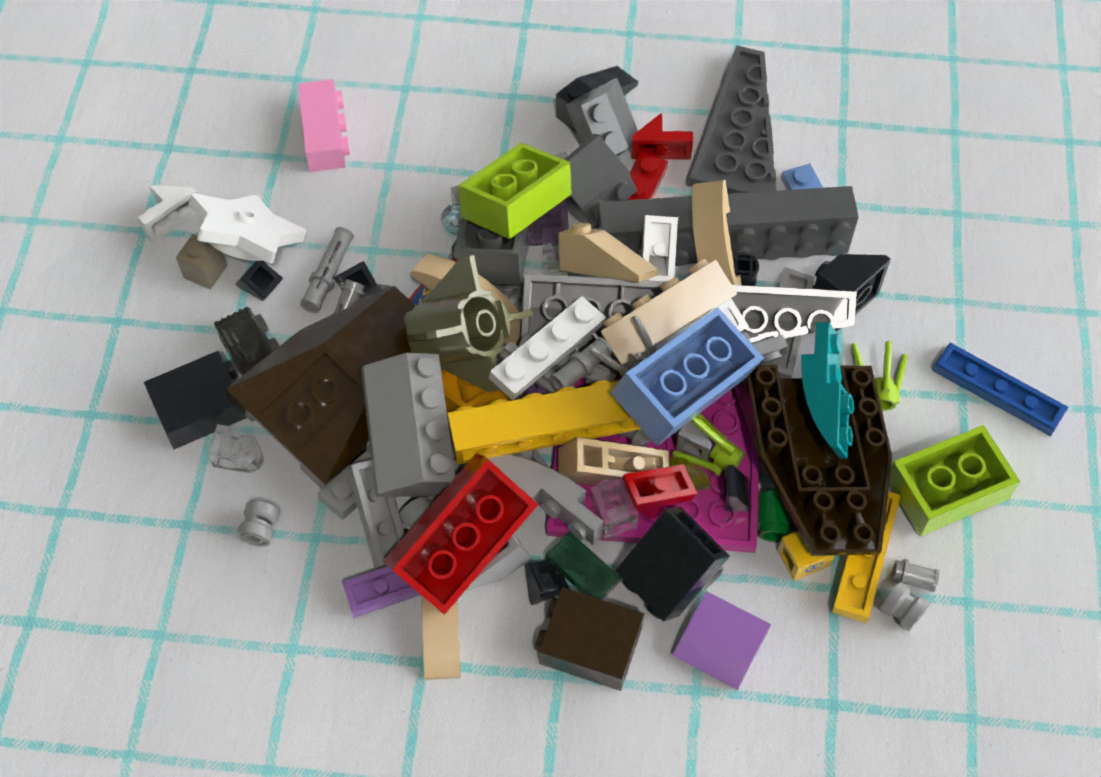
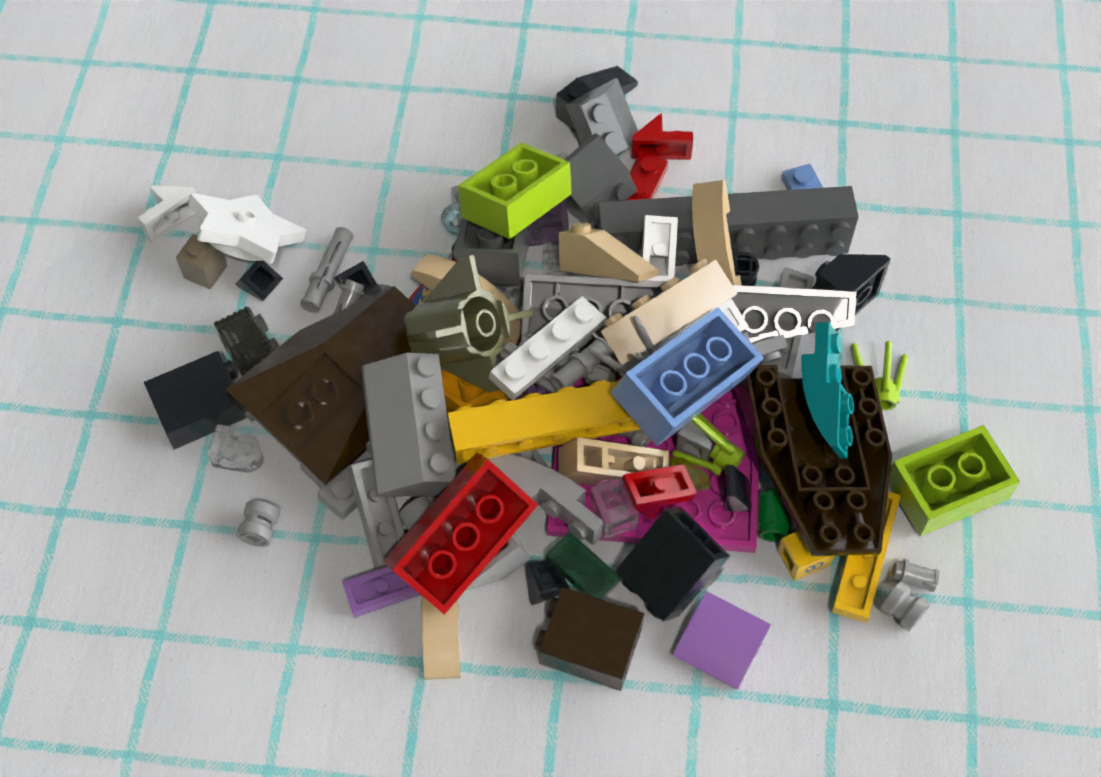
(323, 125): bright pink brick -> none
(740, 130): dark grey wing -> none
(1000, 389): blue tile -> none

